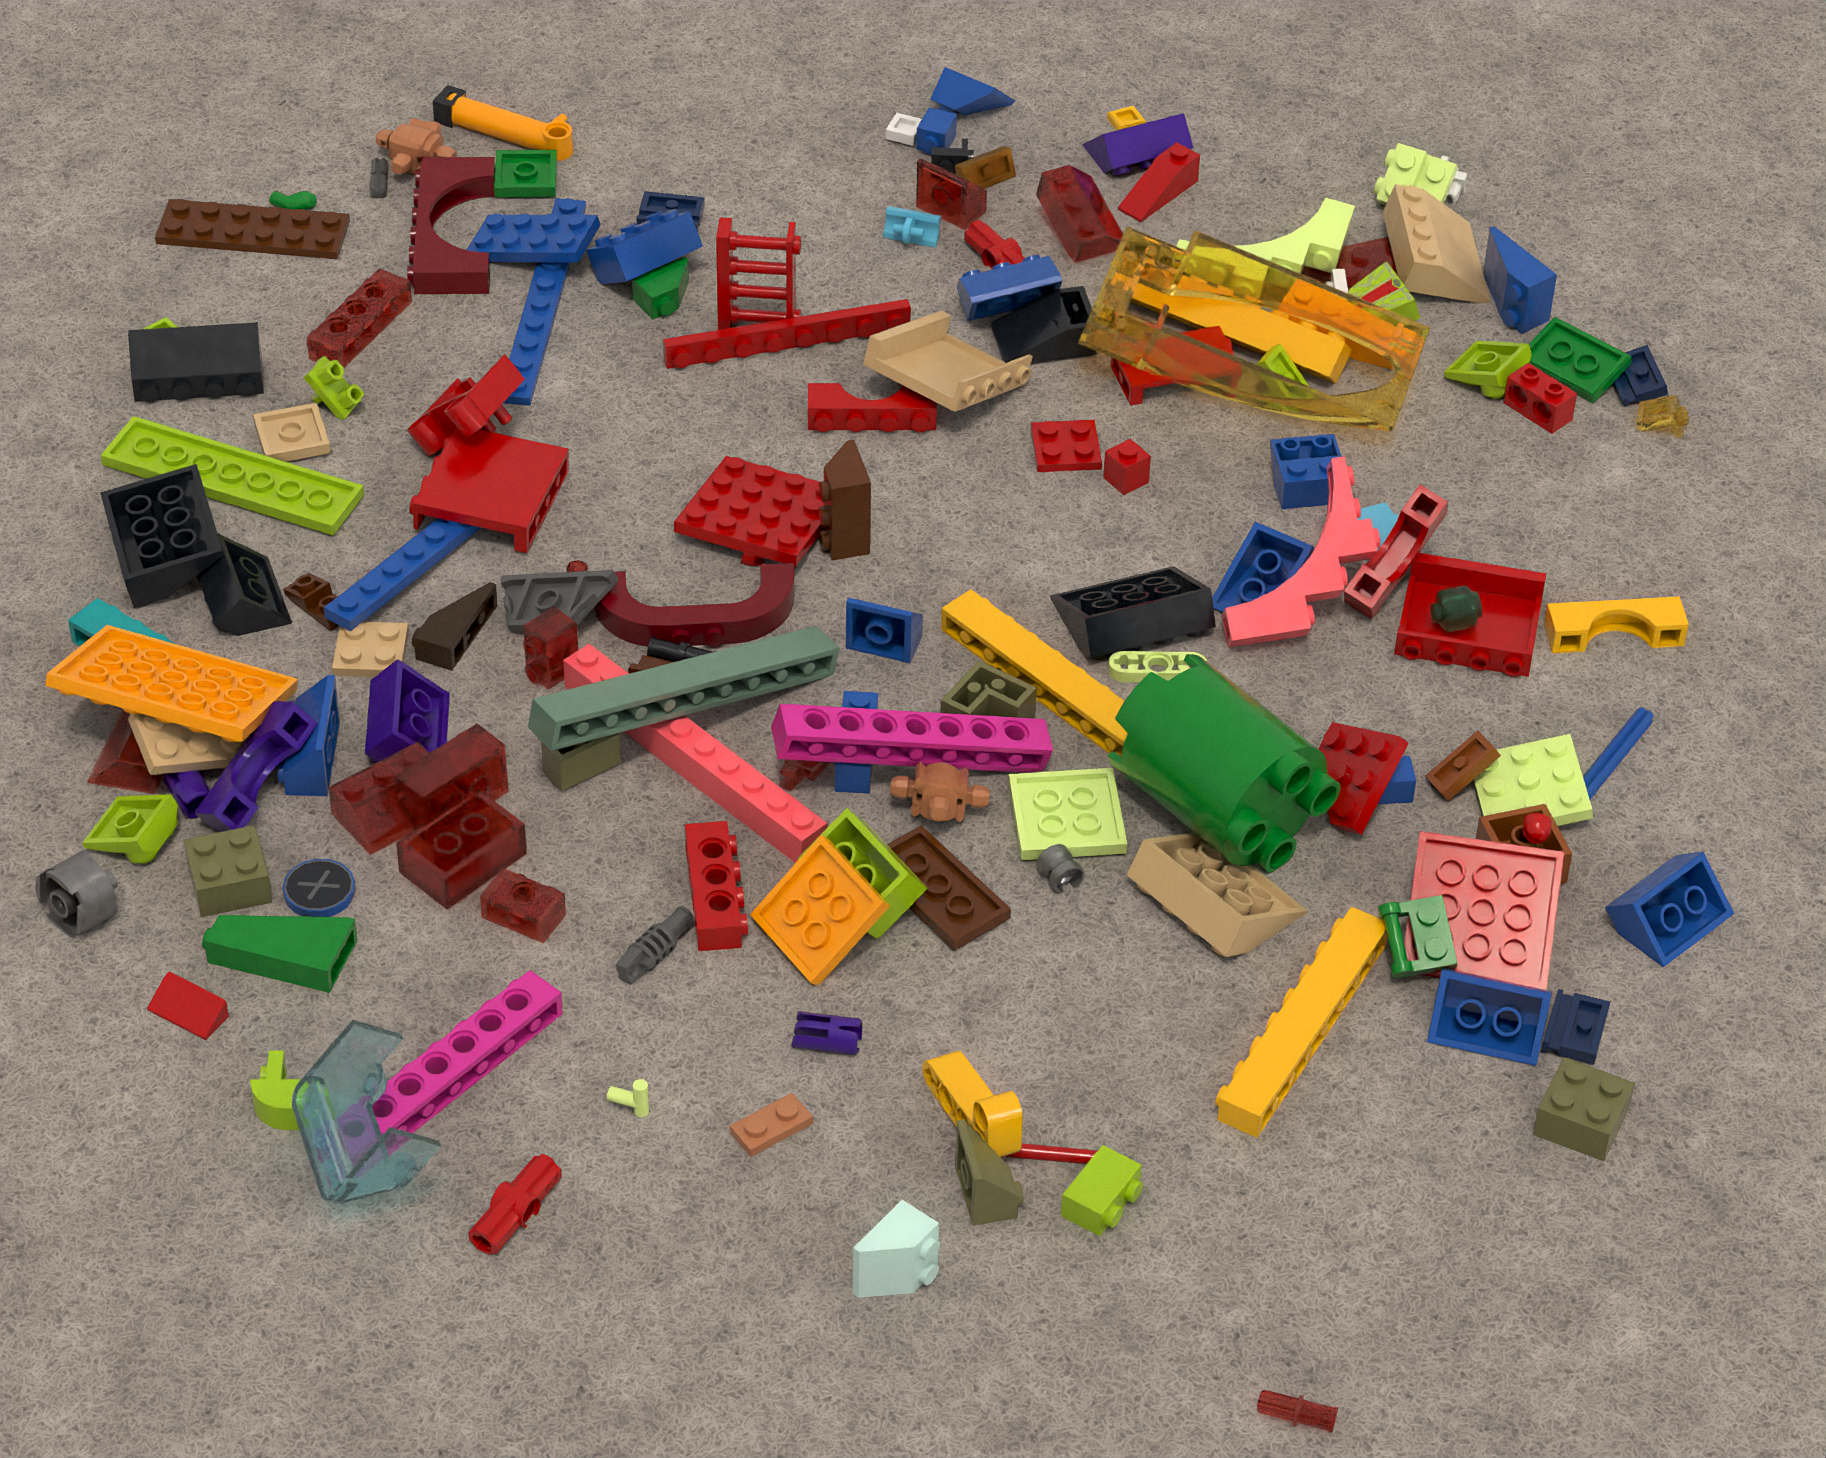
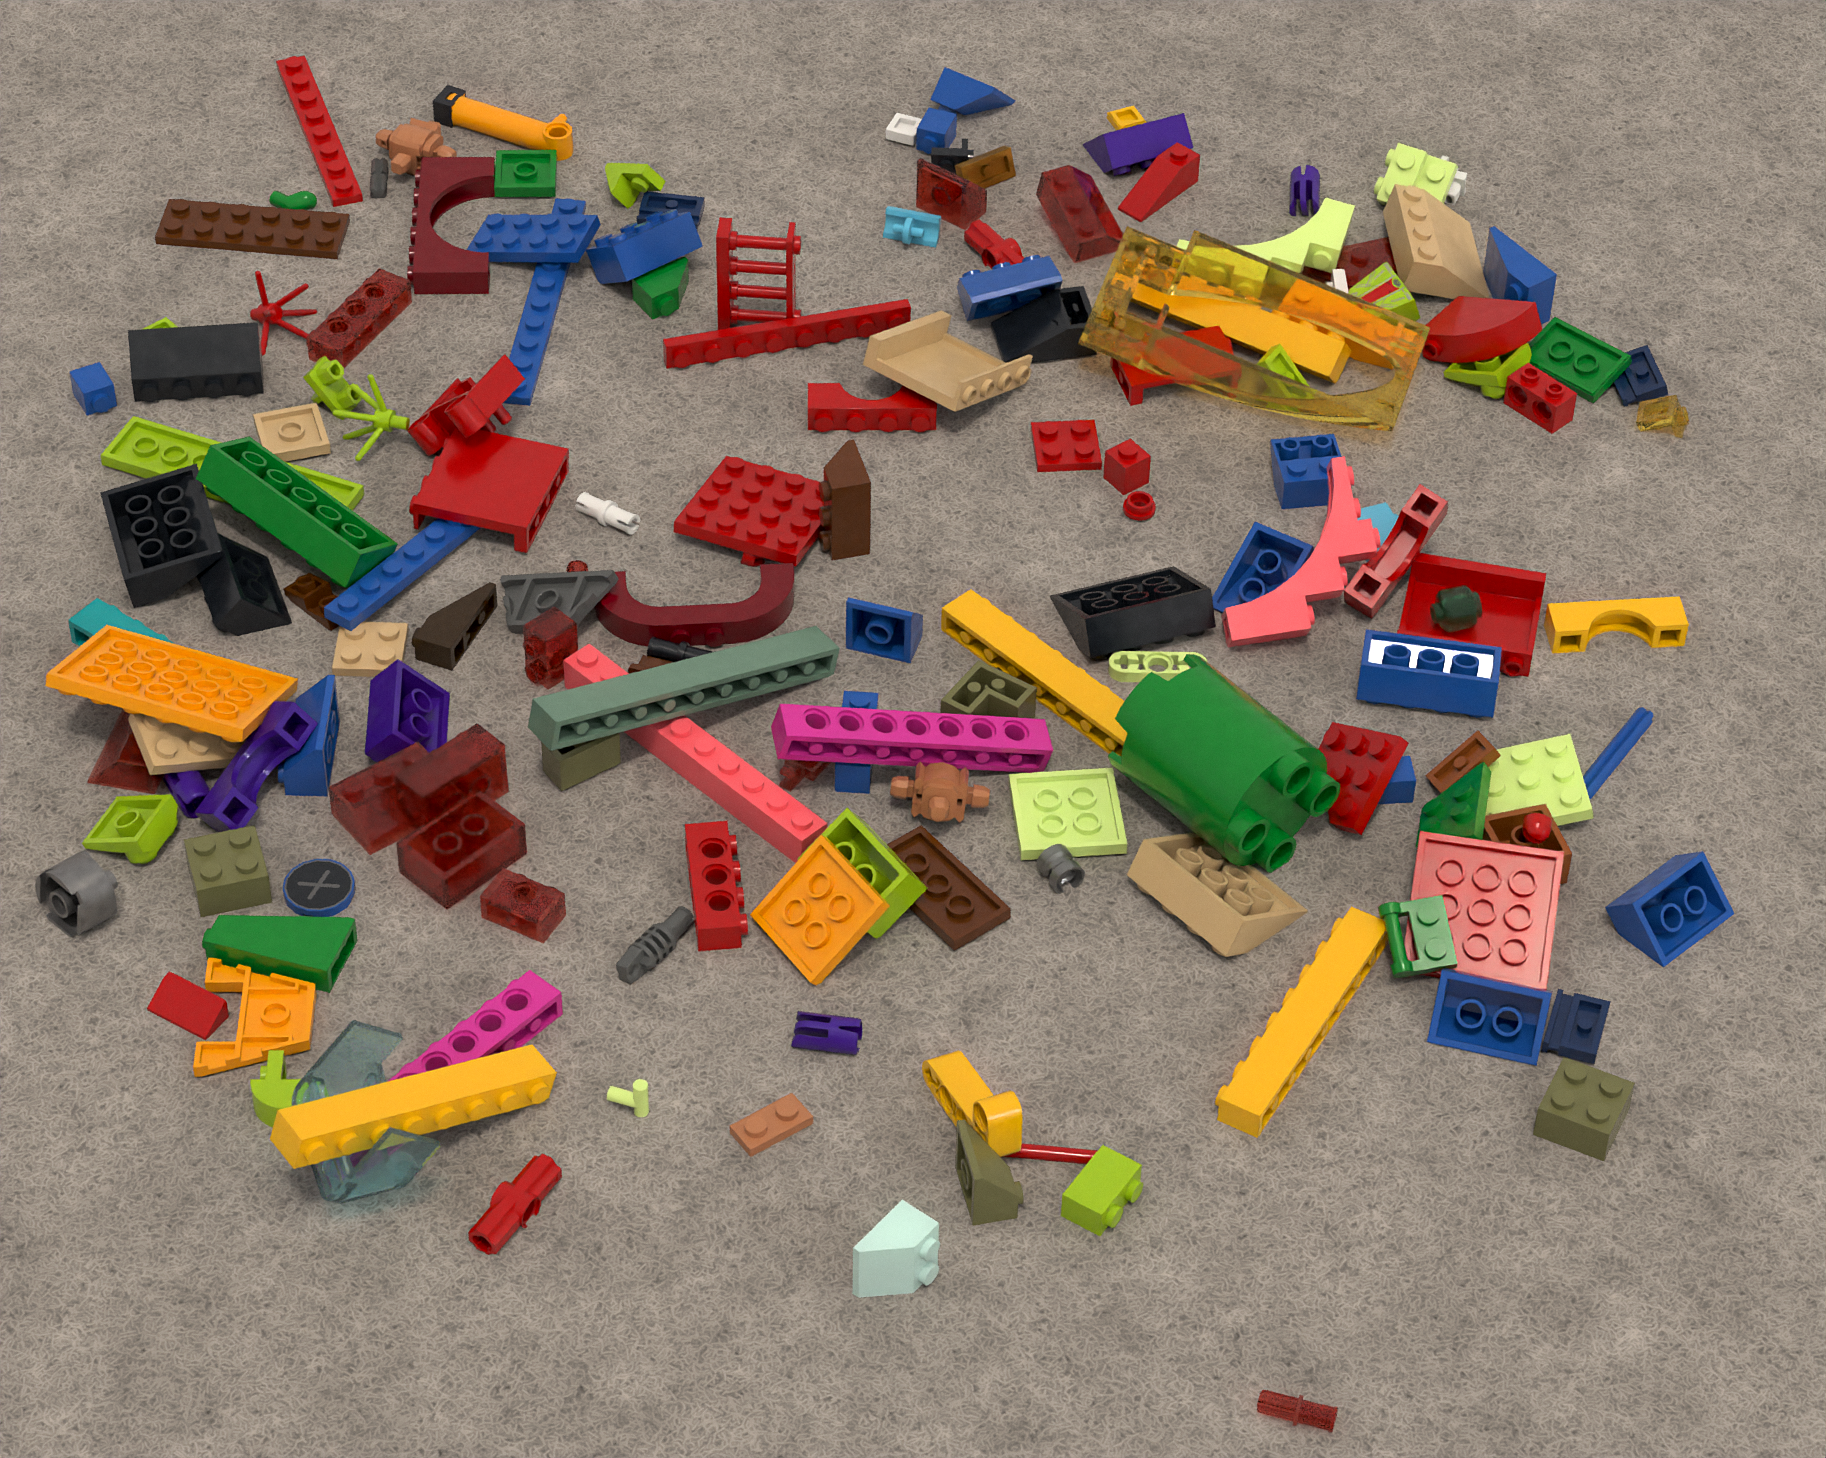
(93, 388): none -> blue brick
(272, 313): none -> red plant
(272, 1016): none -> light orange wing
(294, 510): none -> green brick
(319, 131): none -> red plate
(383, 418): none -> lime plant
(412, 1104): none -> yellow brick
(607, 513): none -> white pin
(630, 179): none -> lime slope
(1139, 506): none -> red plate
(1305, 188): none -> dark purple arm
(1429, 673): none -> blue slope
(1460, 807): none -> green wing
(1480, 329): none -> red brick

